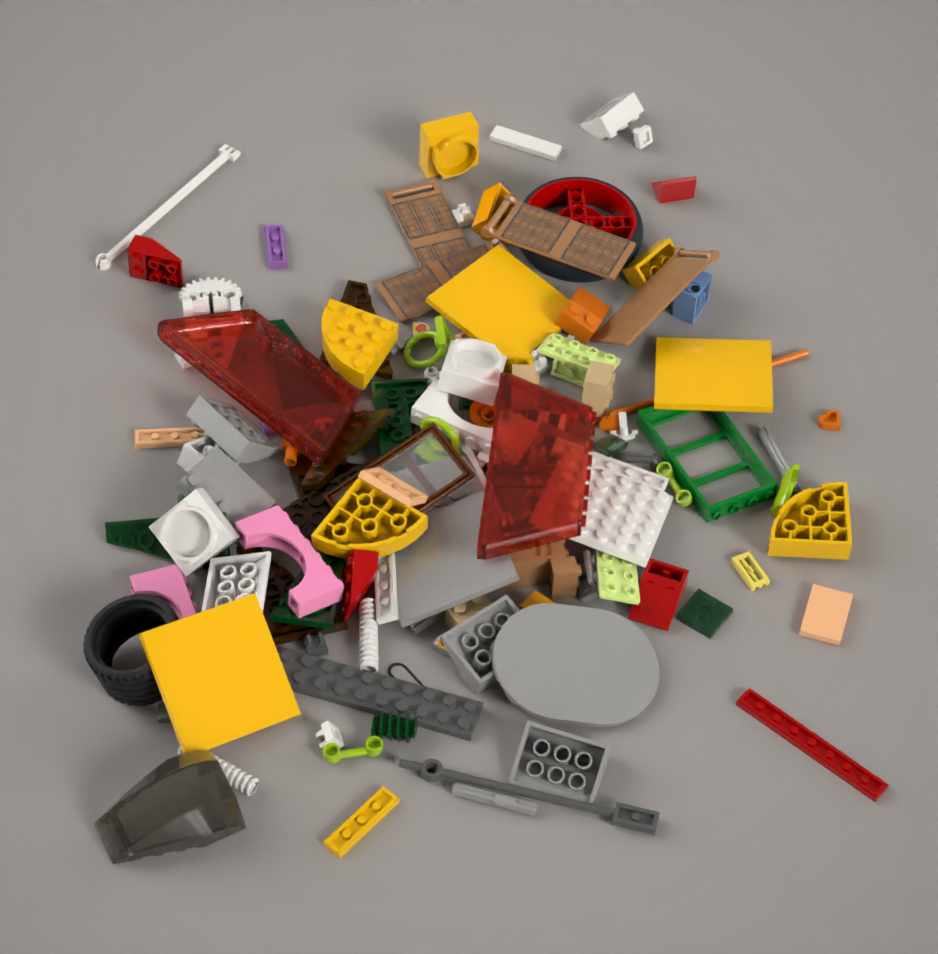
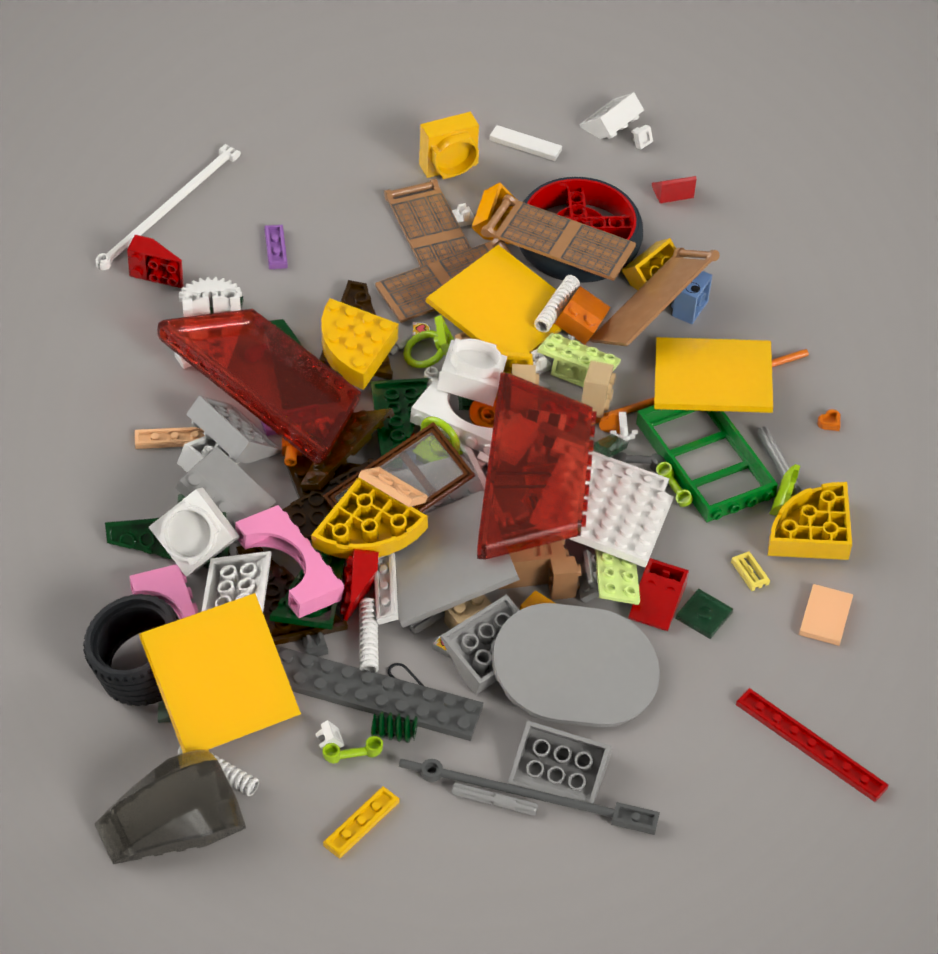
(557, 303): none -> white piece

